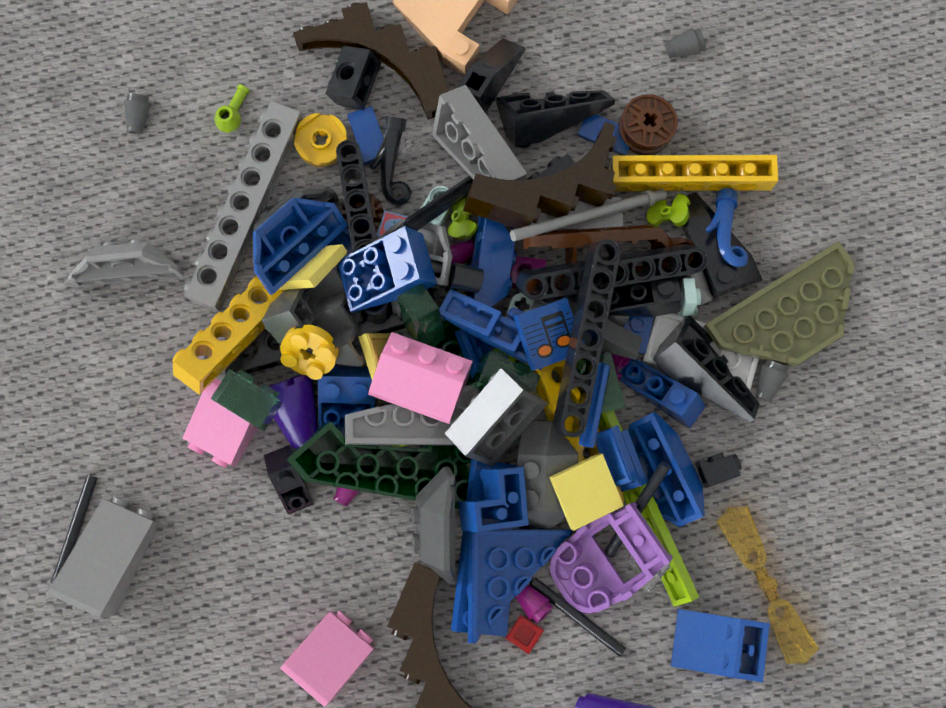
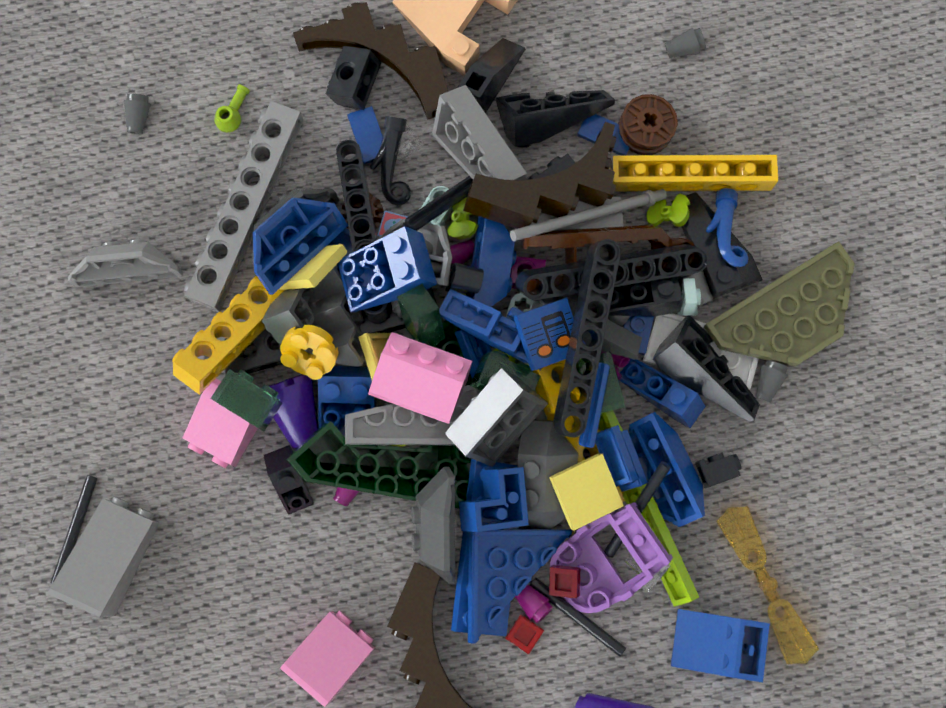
(306, 135): yellow plate -> none
(564, 581): none -> dark red plate

